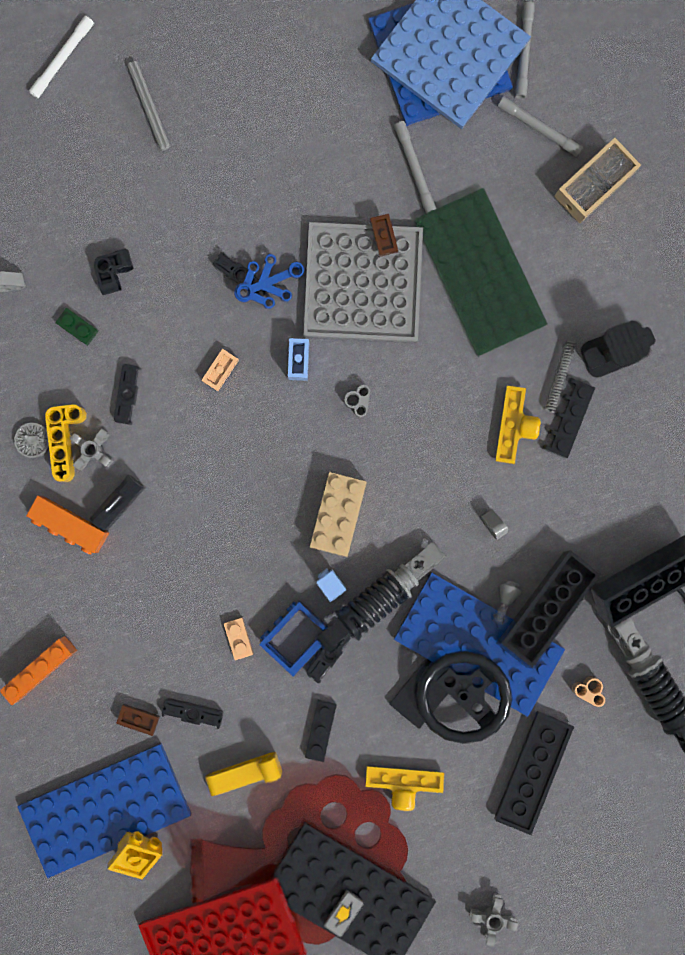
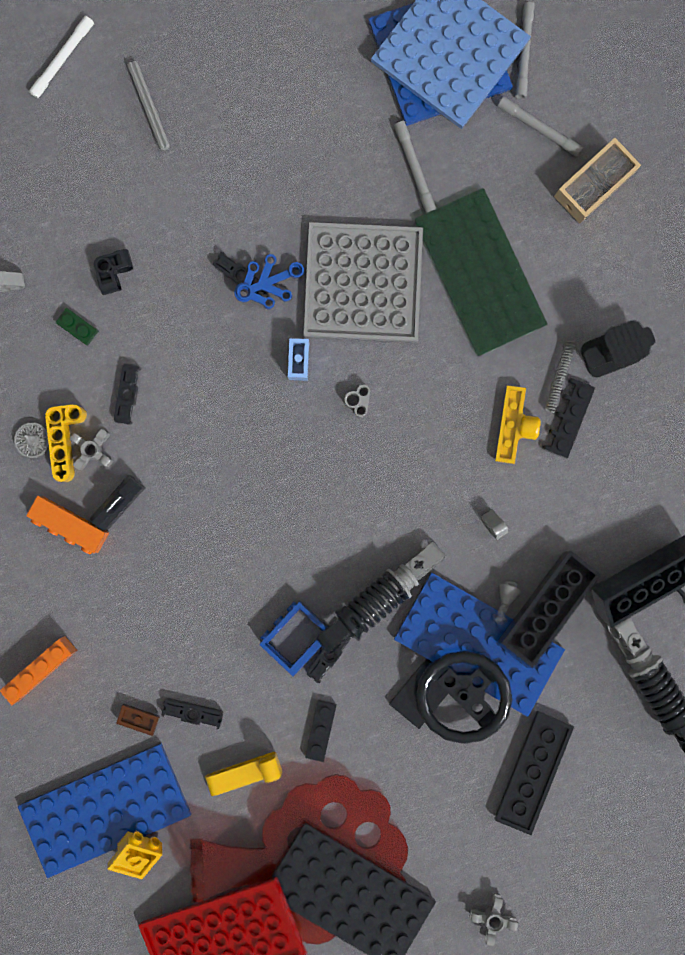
(220, 370): light nougat plate -> none
(238, 638): light nougat plate -> none
(330, 584): light blue brick -> none
(338, 514): tan brick -> none
(343, 913): light grey tile -> none
(384, 235): reddish brown plate -> none
(404, 784): yellow plate -> none
(588, 695): light nougat piece -> none

